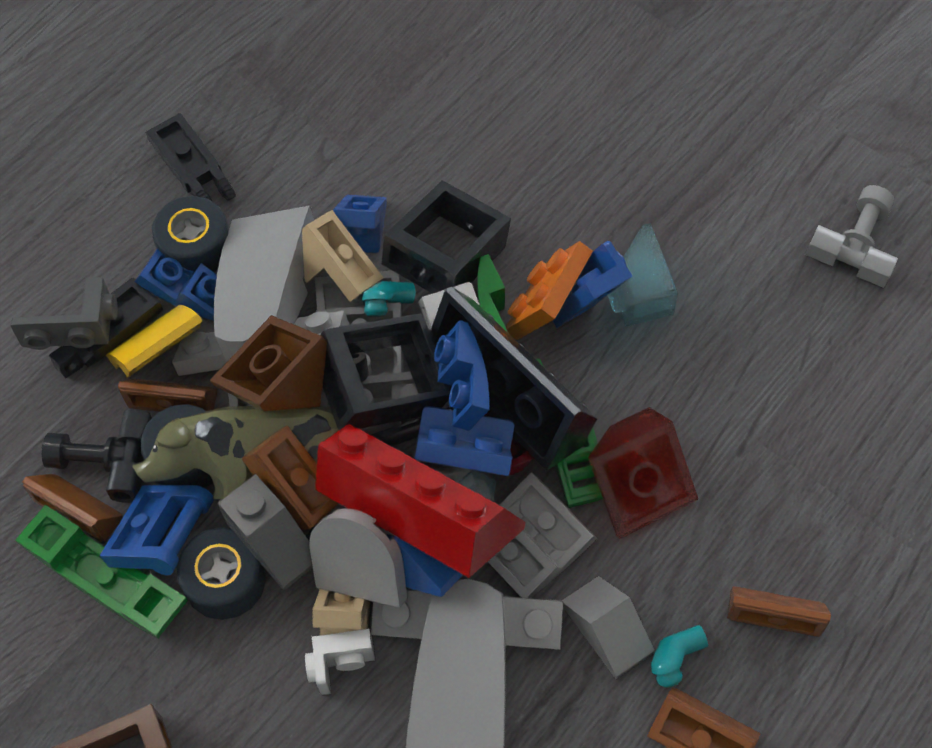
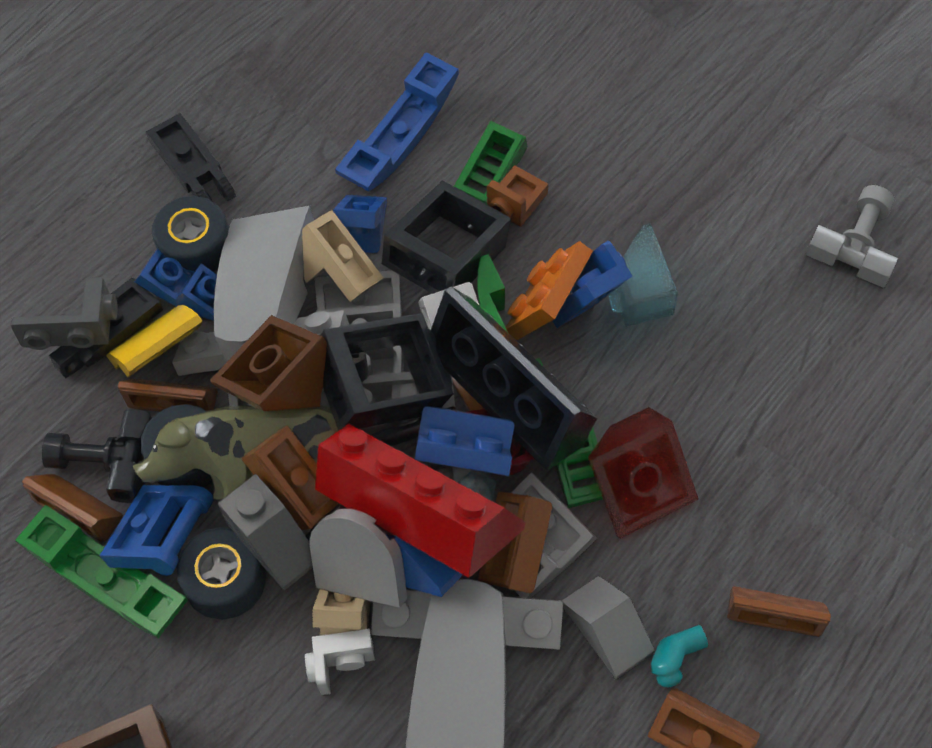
(387, 292): teal arm -> none
(402, 126): none -> blue slope
(465, 371): blue slope -> none
(492, 135): none -> green slope
(516, 194): none -> dark orange bracket
(519, 561): none -> dark orange slope

